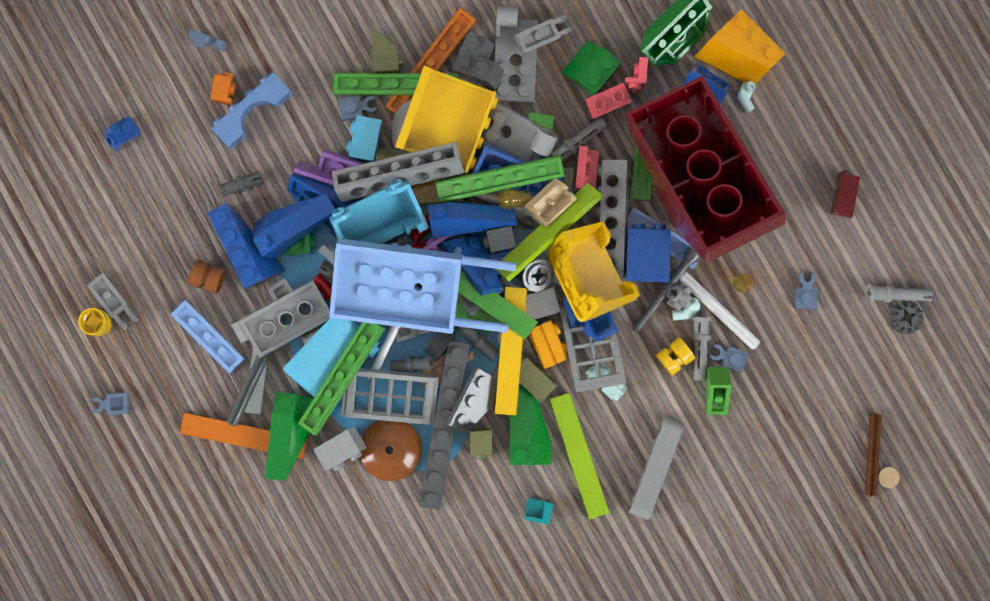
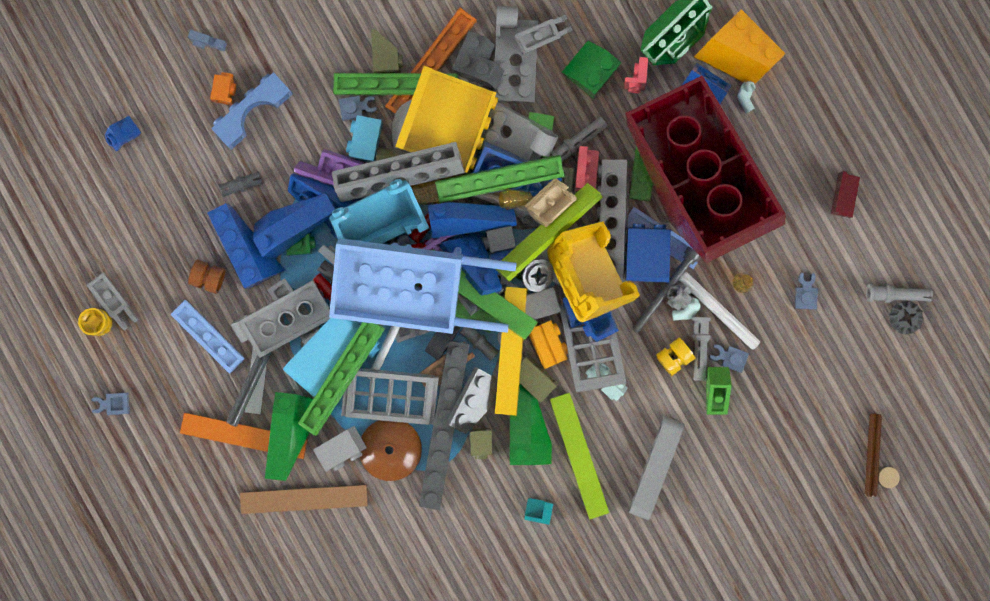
(303, 499): none -> medium nougat tile
(412, 364): dark grey pin -> none
(607, 101): coral bracket -> none

